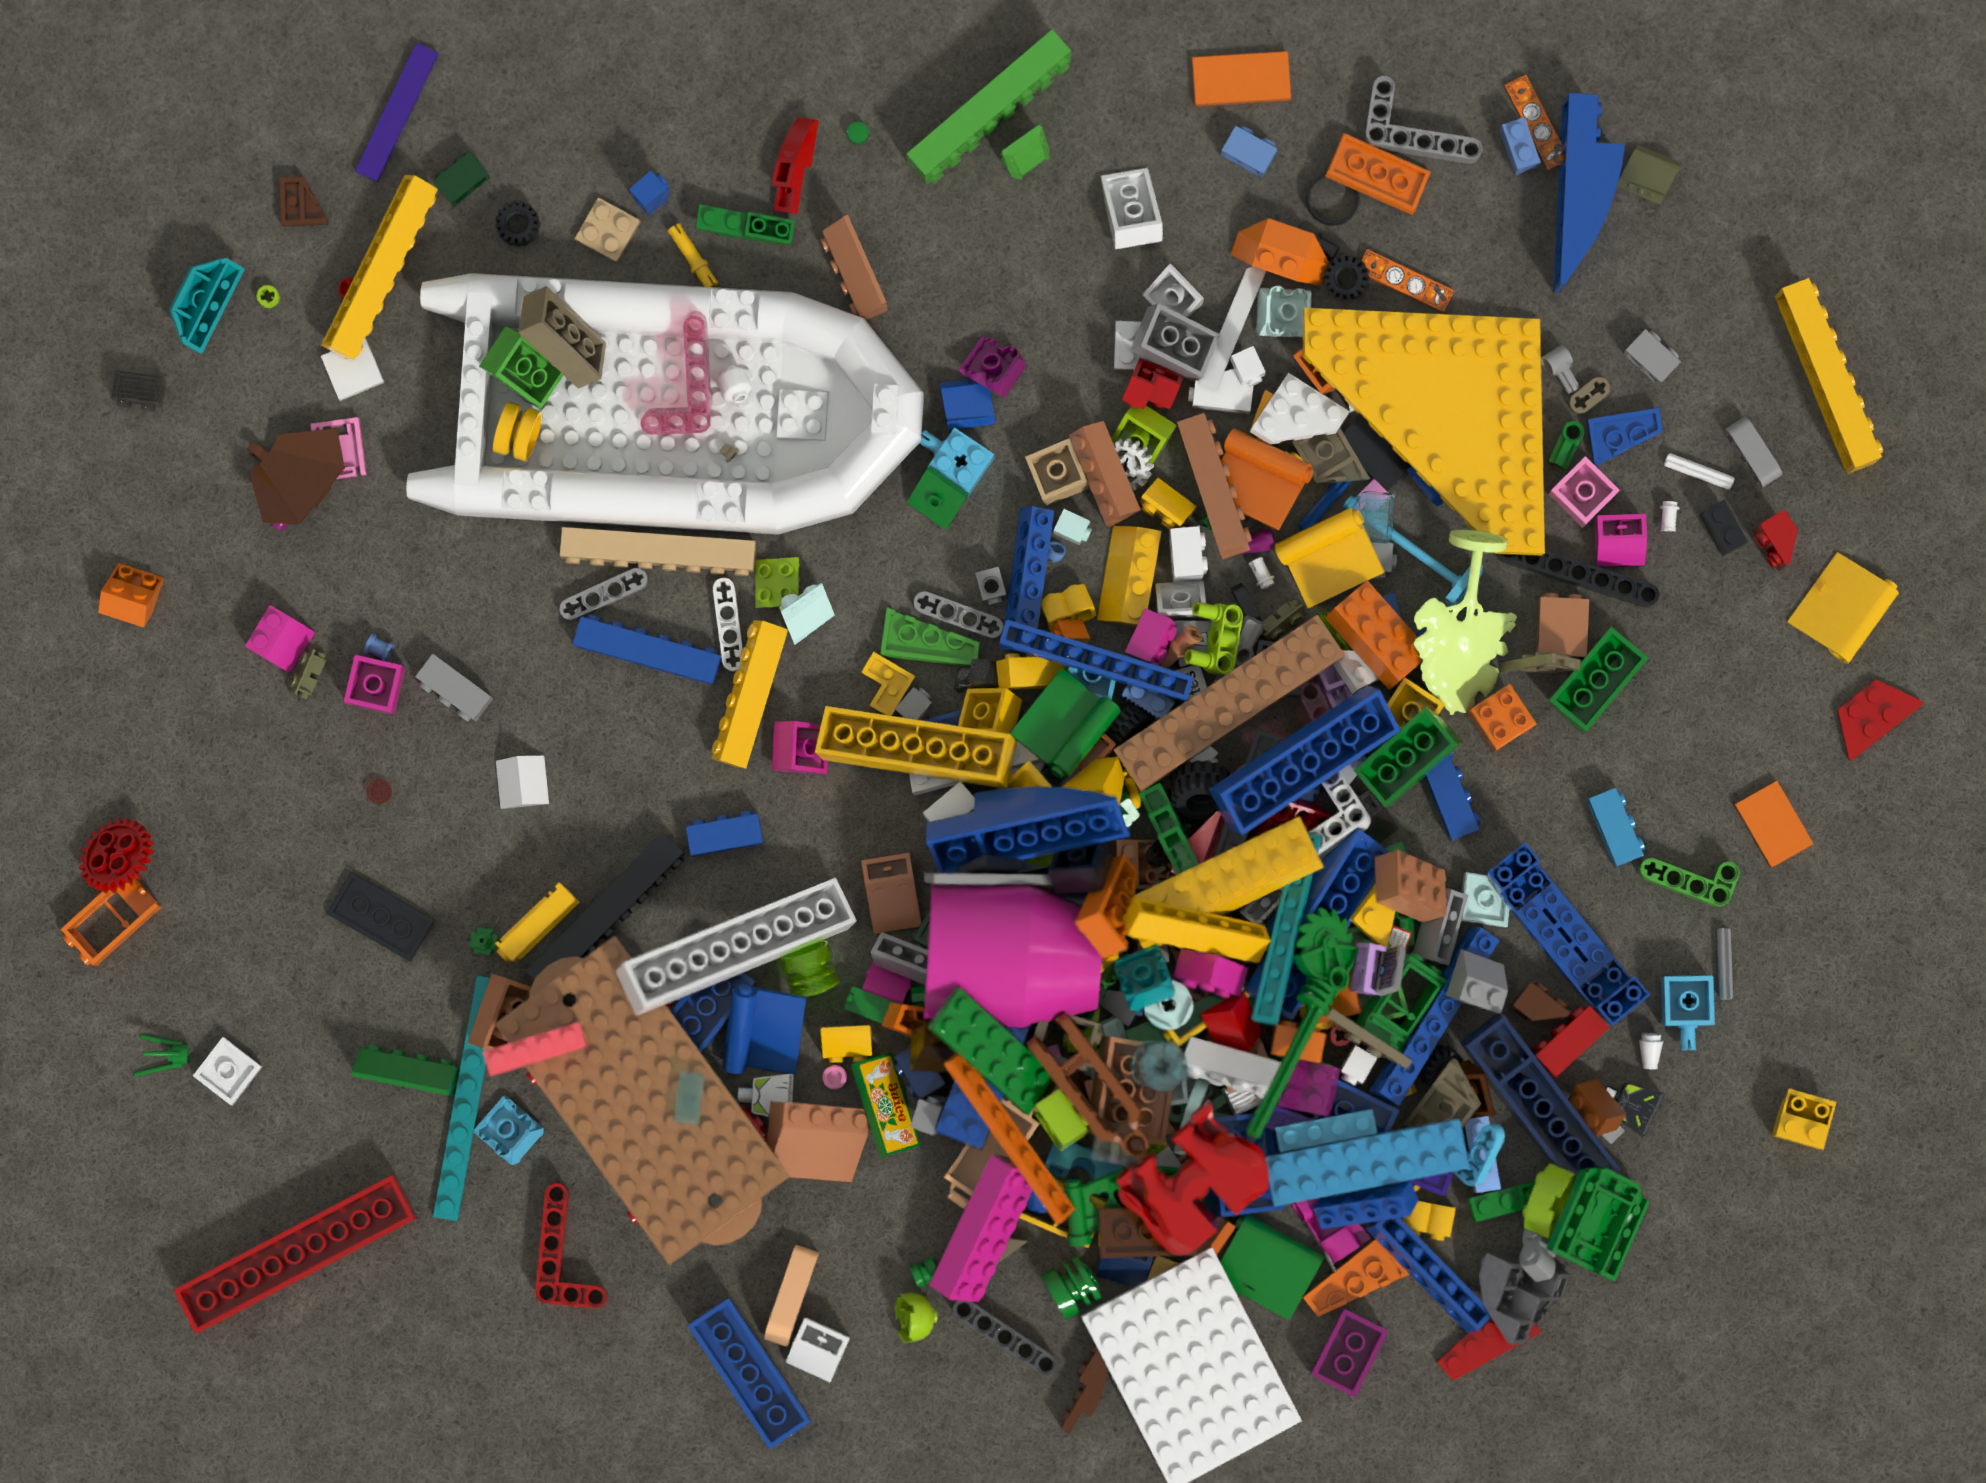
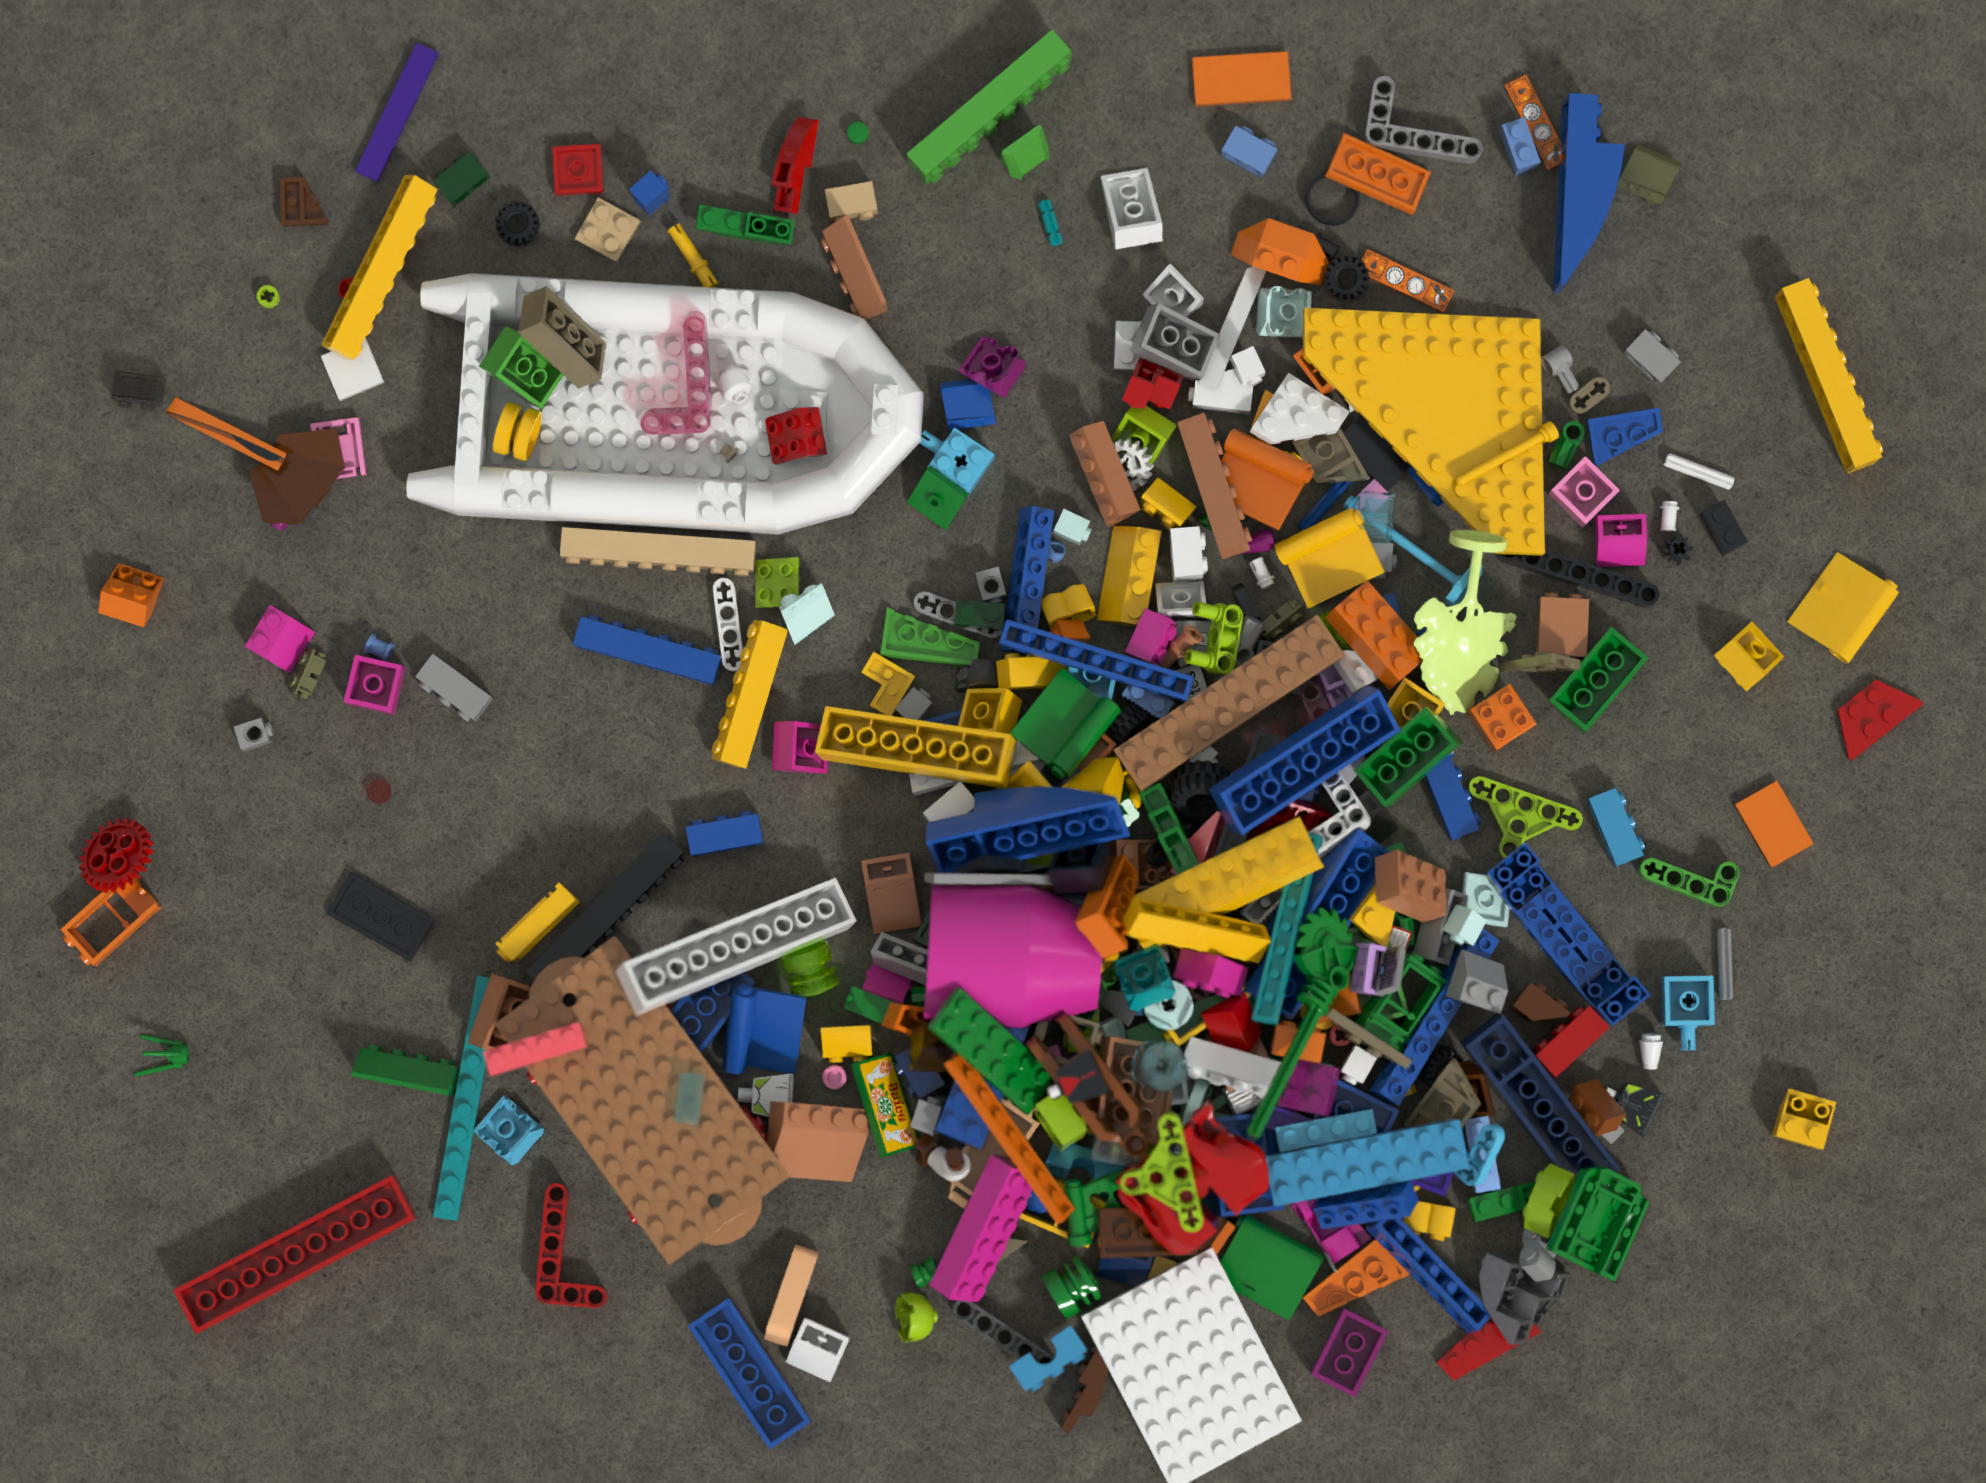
(203, 300): teal wedge -> none
(226, 433): none -> orange sticker
(227, 1071): white plate -> none
(243, 734): none -> light grey brick
(483, 941): green plant -> none
(522, 781): white slope -> none
(578, 169): none -> red plate
(602, 590): light grey beam -> none
(795, 435): none -> red bracket
(852, 200): none -> tan brick
(949, 1164): none -> piece
(979, 615): none -> dark green brick
(1050, 222): none -> teal axle
(1057, 472): tan brick -> none
(1068, 1349): none -> dark azure arch
(1080, 1079): none -> black torso
(1171, 1186): none -> lime beam
(1464, 925): none -> light aqua brick
(1509, 811): none -> lime beam
(1546, 433): none -> yellow piece
(1685, 548): none -> black gear
(1749, 656): none -> yellow slope
(1754, 451): light grey beam -> none
(1777, 538): red slope -> none

